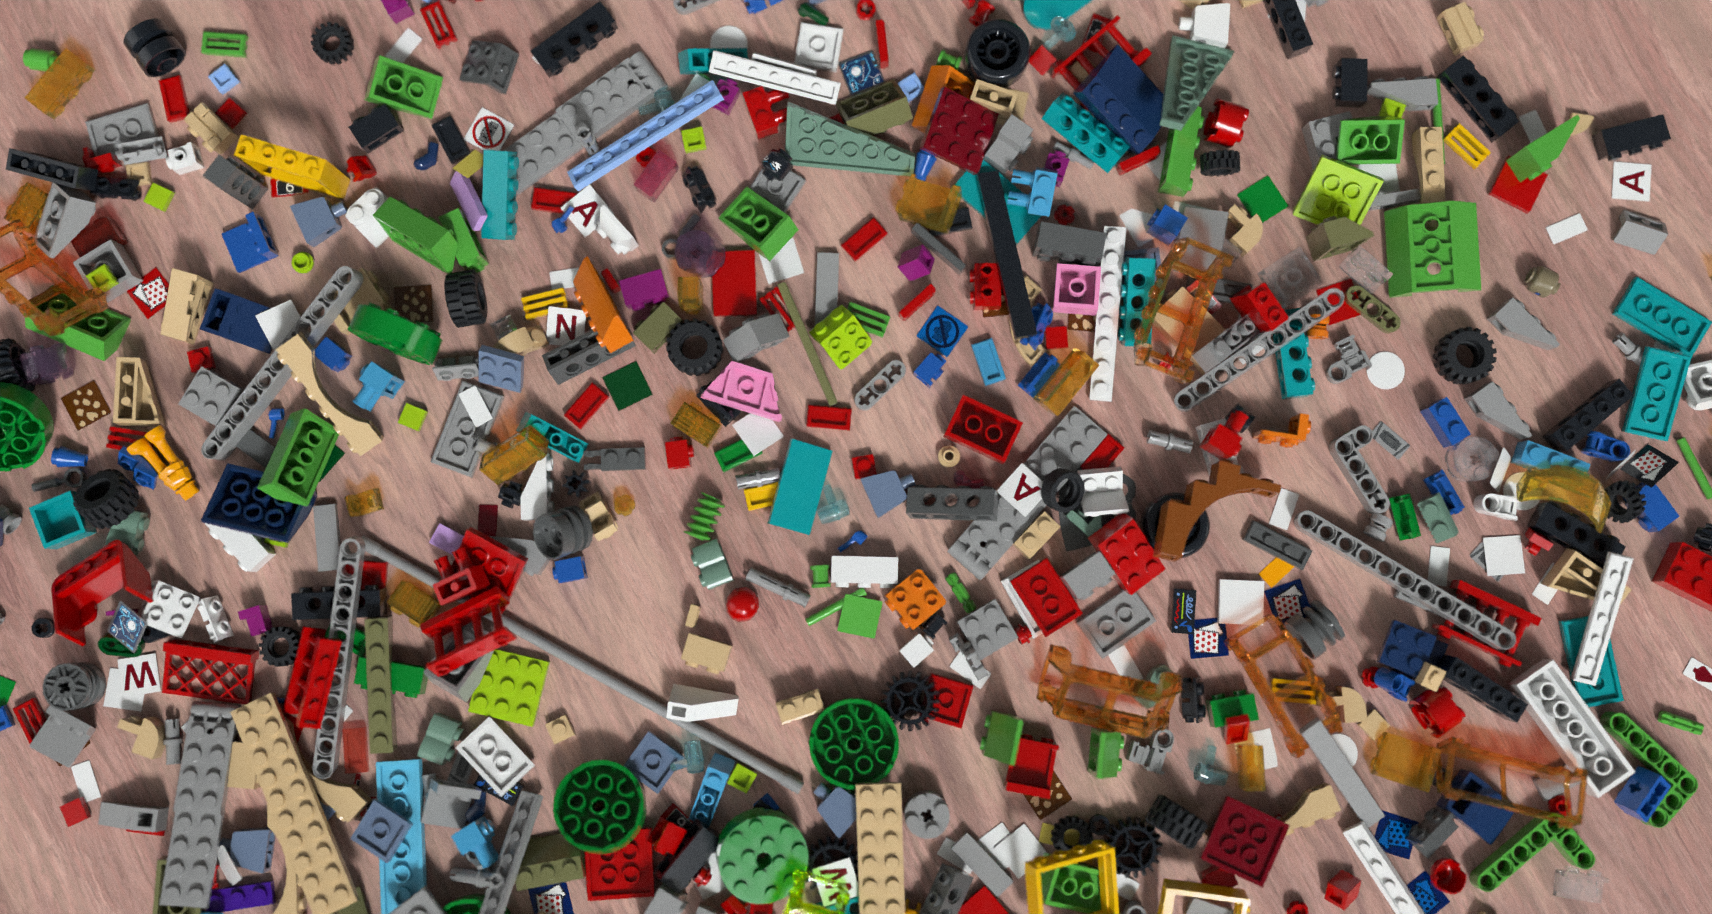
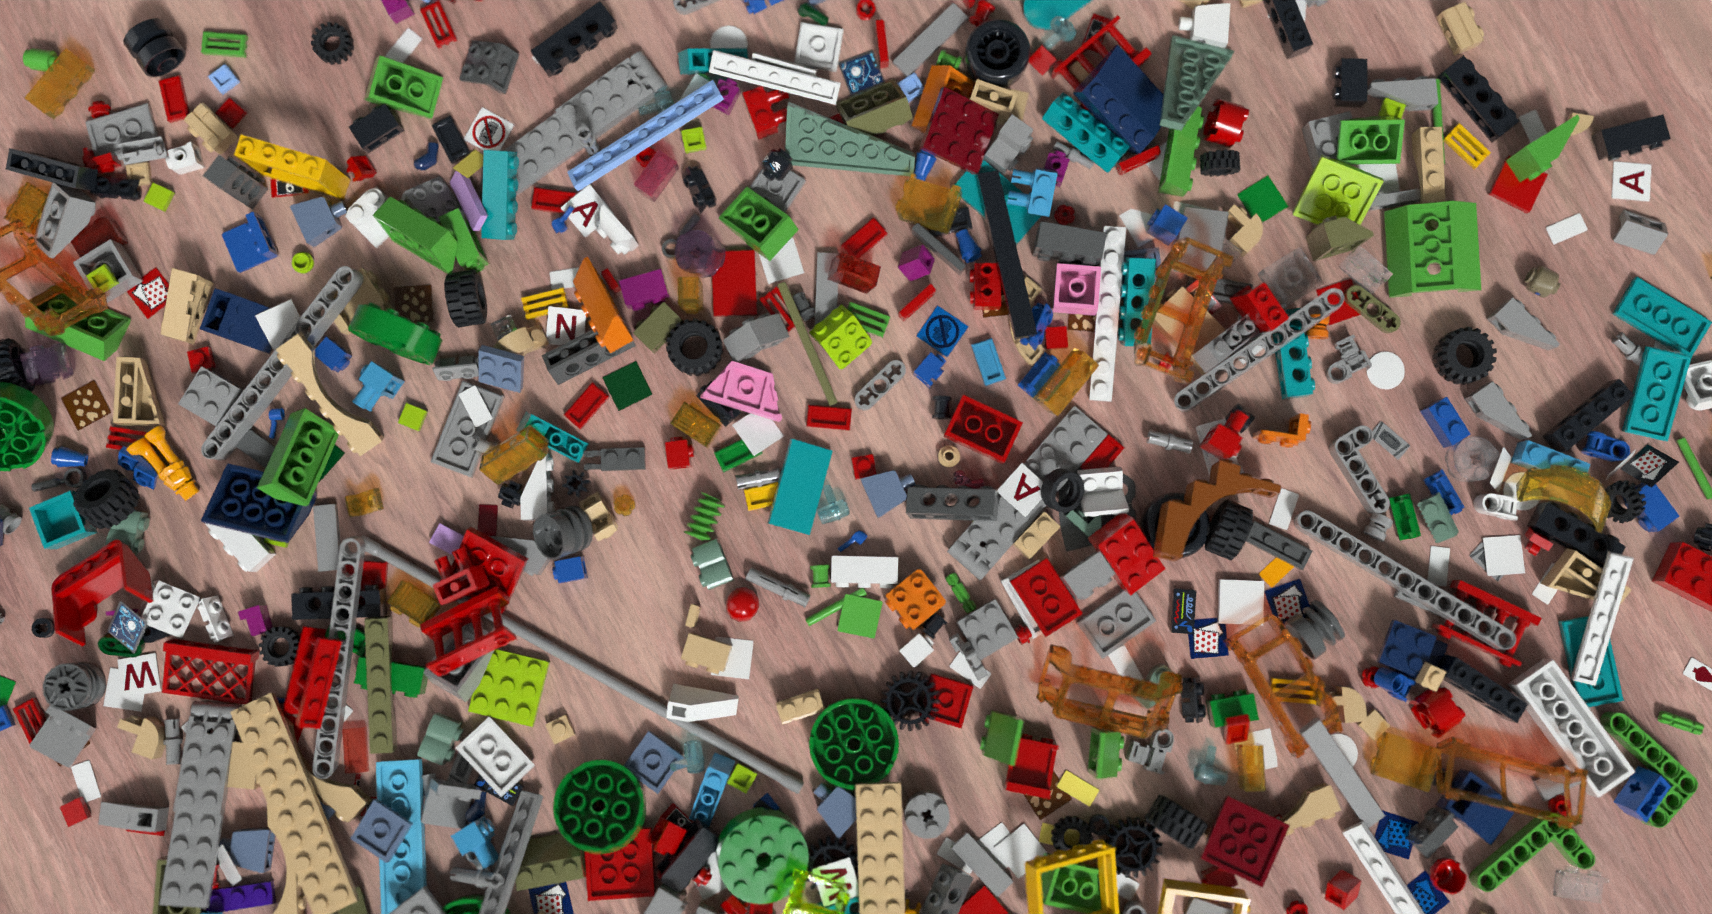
(99, 109): none -> red plate
(432, 198): none -> light grey bracket
(739, 659): none -> white sticker
(803, 306): none -> dark grey pin
(854, 272): none -> clear red brick
(930, 40): none -> light grey tile
(941, 407): none -> black bush
(968, 247): none -> blue cone
(1078, 788): none -> light yellow sticker
(1229, 529): none -> black tyre

